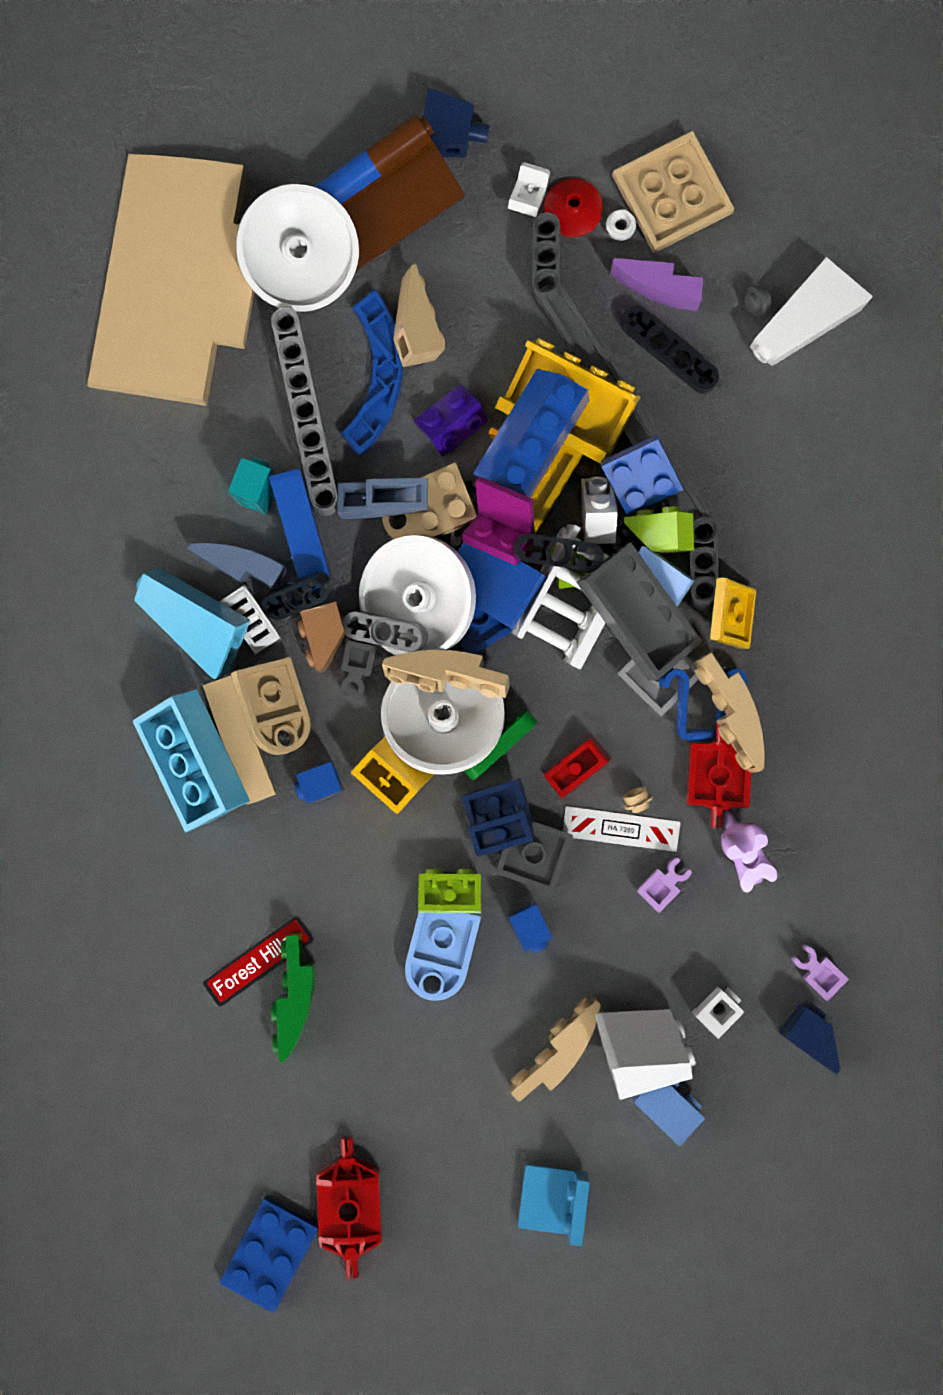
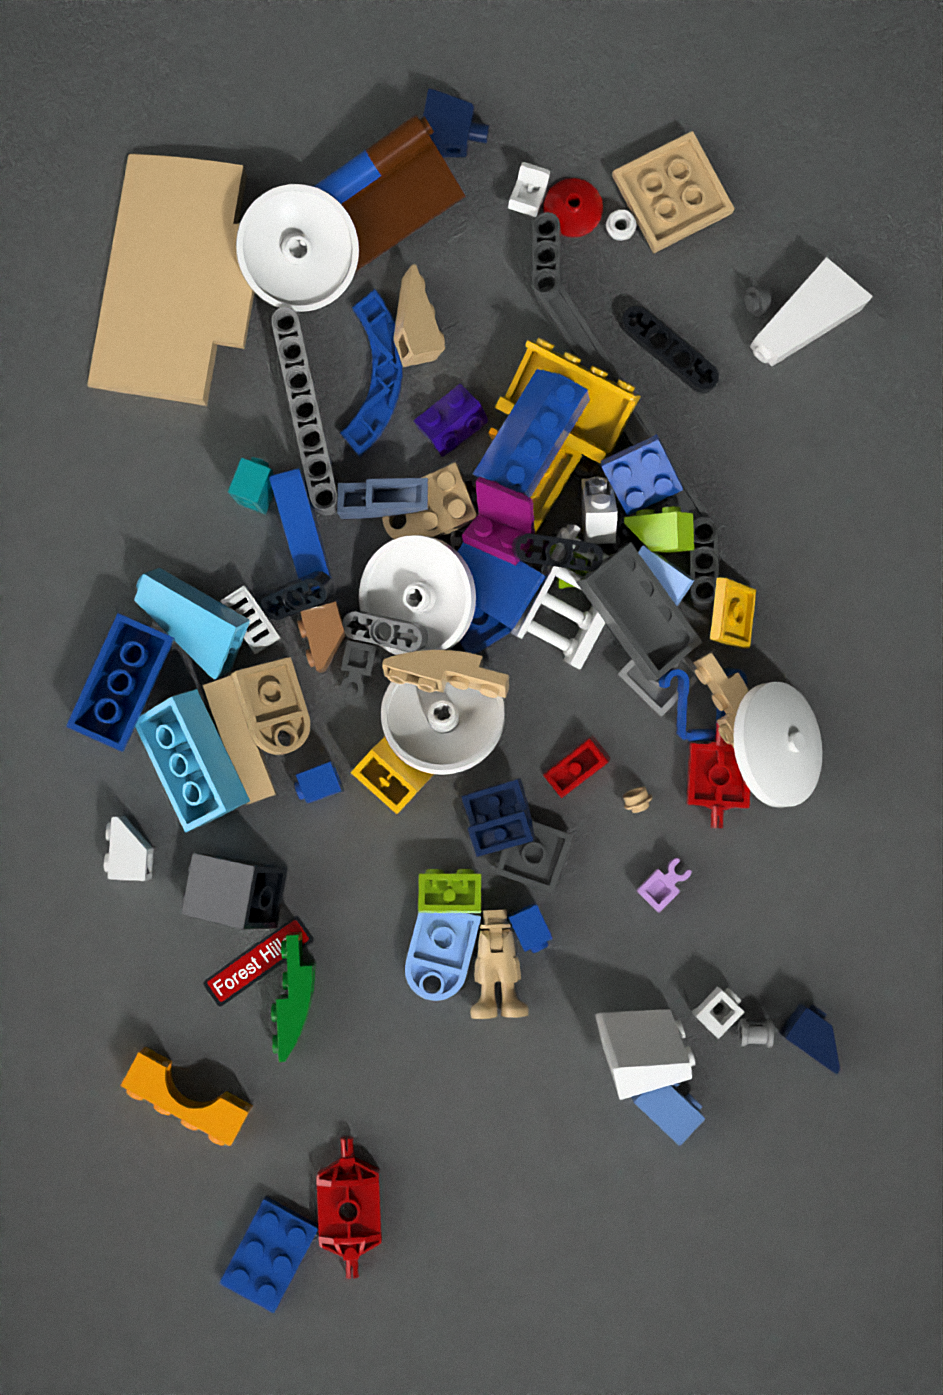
(120, 682): none -> blue slope
(129, 852): none -> white slope
(152, 1080): none -> light orange arch
(234, 891): none -> slope
(240, 563): sand blue slope -> none
(497, 963): none -> tan piece
(510, 735): green beam -> none
(554, 1201): dark azure bracket -> none
(569, 1043): tan slope -> none
(621, 828): white sticker -> none
(658, 283): medium lavender slope -> none
(744, 846): lavender animal -> none
(756, 1033): none -> light grey bush
(778, 744): none -> white dish
(821, 974): lavender plate -> none

